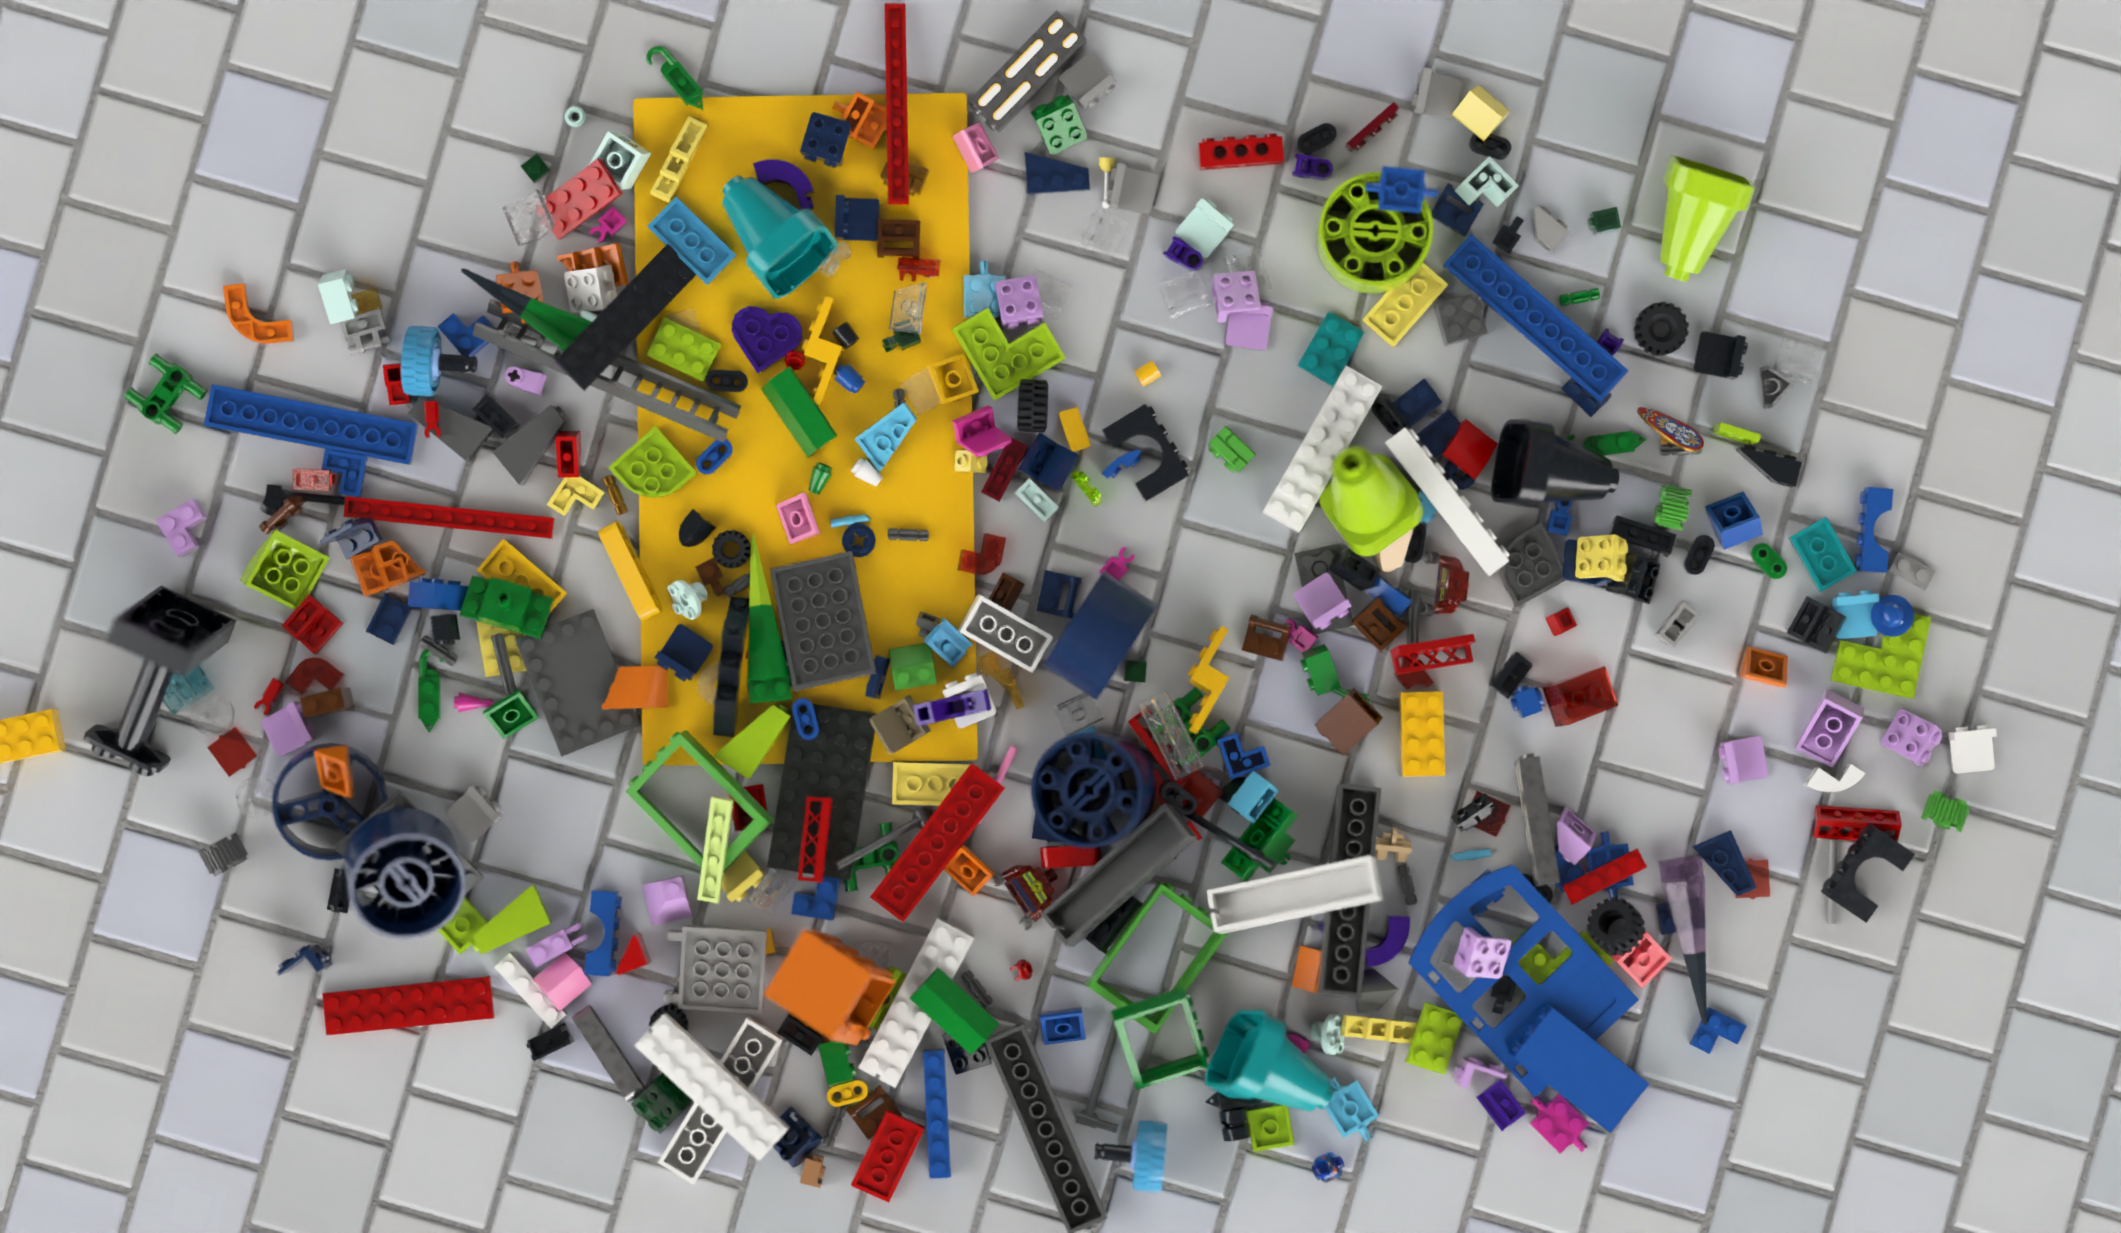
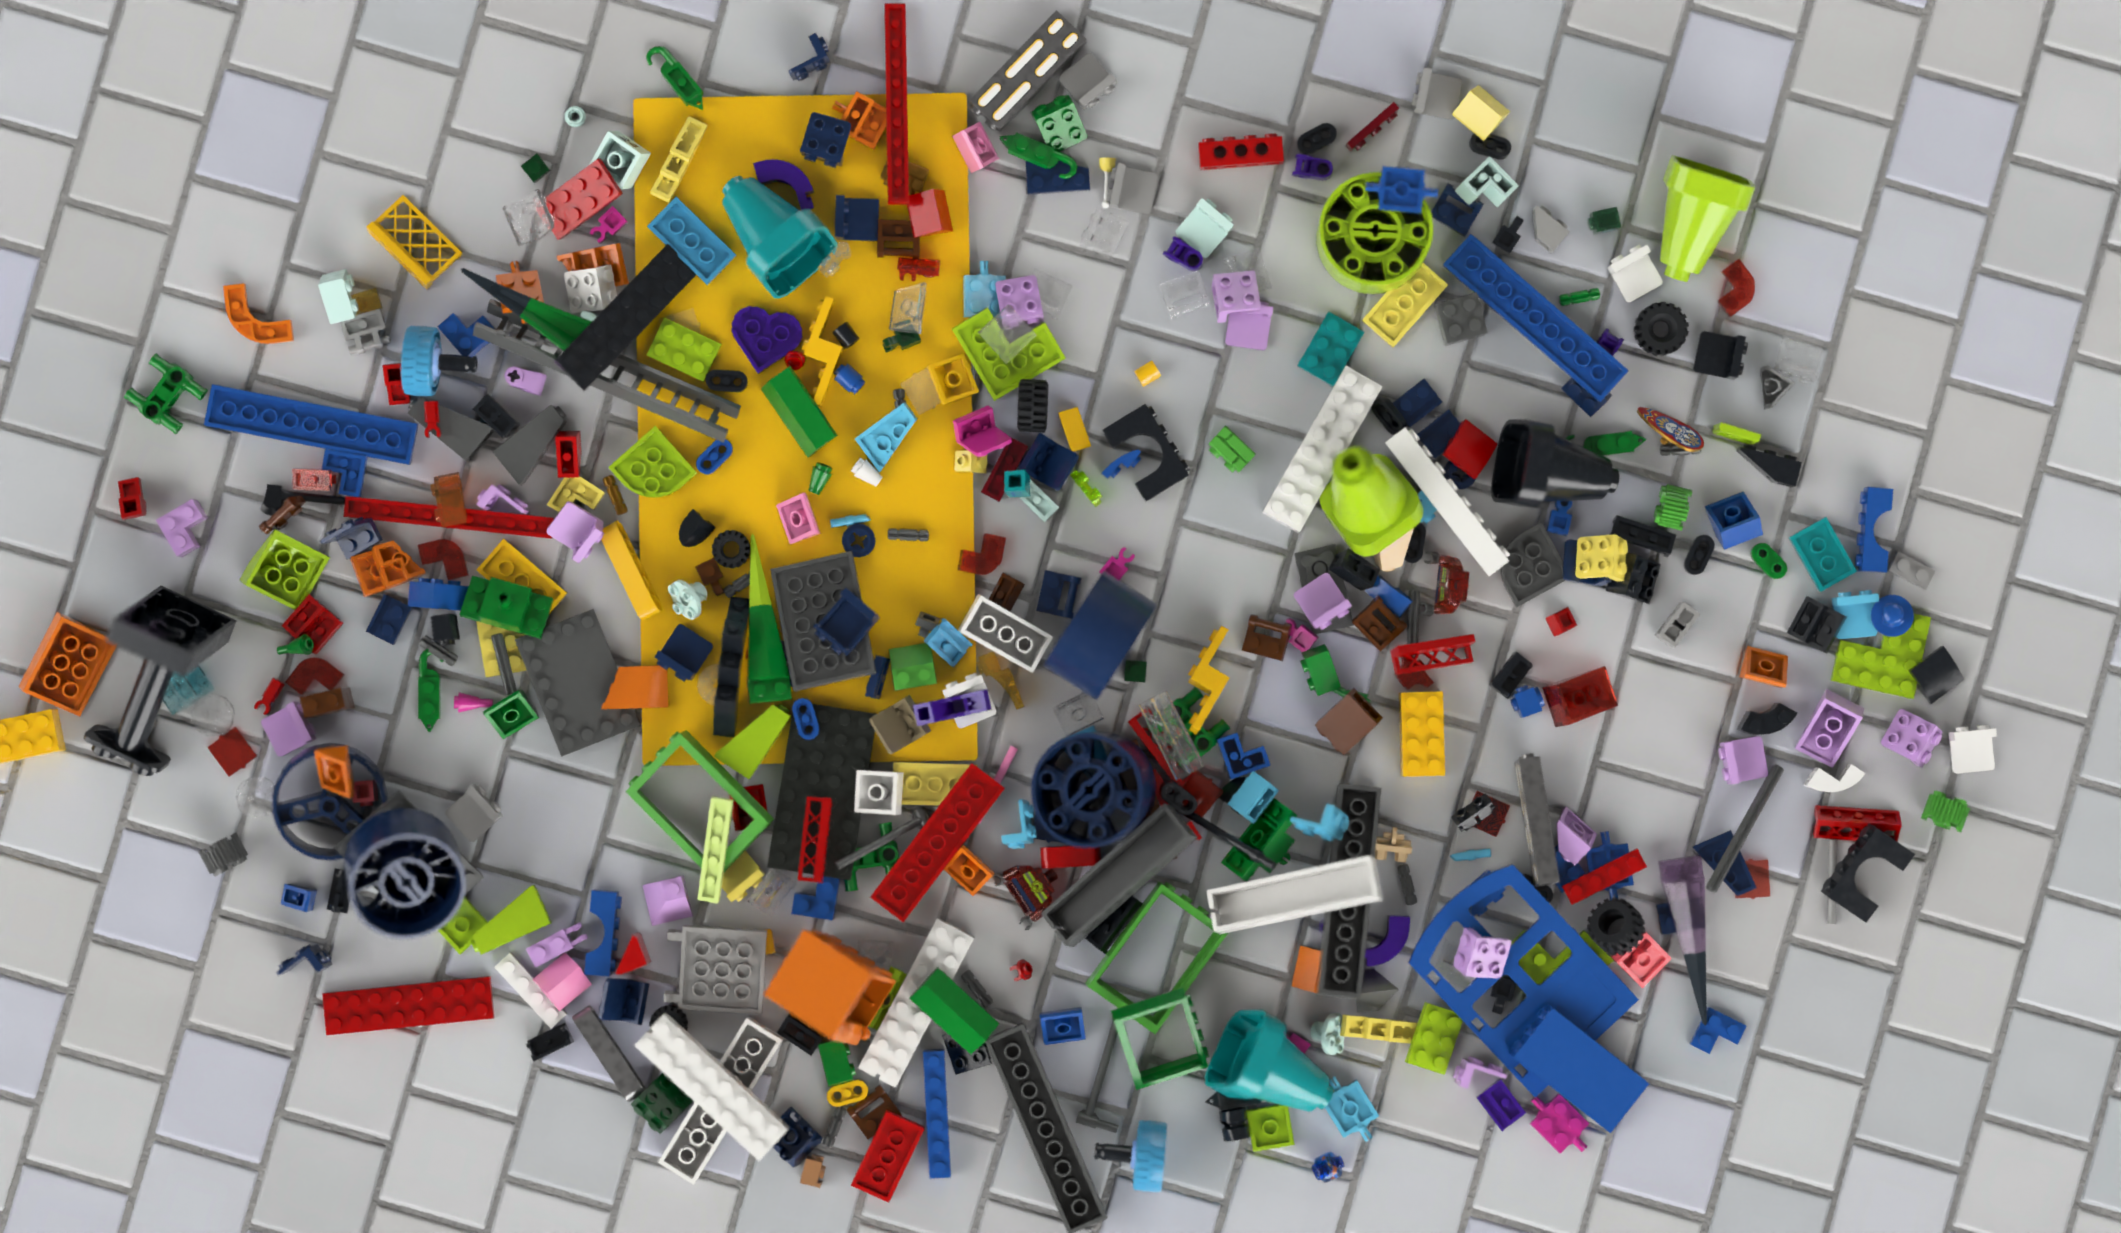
(67, 664): none -> orange slope
(131, 499): none -> red brick
(298, 897): none -> blue slope
(301, 645): none -> green cone
(365, 792): none -> coral brick
(398, 251): none -> yellow fence
(449, 499): none -> clear orange brick
(449, 553): none -> clear red plate
(488, 498): none -> lavender bracket
(576, 530): none -> lavender bracket
(623, 1000): none -> dark blue bracket
(816, 63): none -> dark blue bracket
(846, 623): none -> dark blue panel
(878, 792): none -> white slope
(929, 213): none -> slope
(1007, 333): none -> clear plate
(1017, 483): none -> teal brick
(1017, 840): none -> medium azure bracket
(1037, 153): none -> green plate
(1332, 824): none -> medium azure bracket
(1635, 273): none -> white bracket
(1743, 286): none -> clear red plate
(1744, 828): none -> dark grey axle
(1767, 722): none -> black brick
(1936, 674): none -> black slope

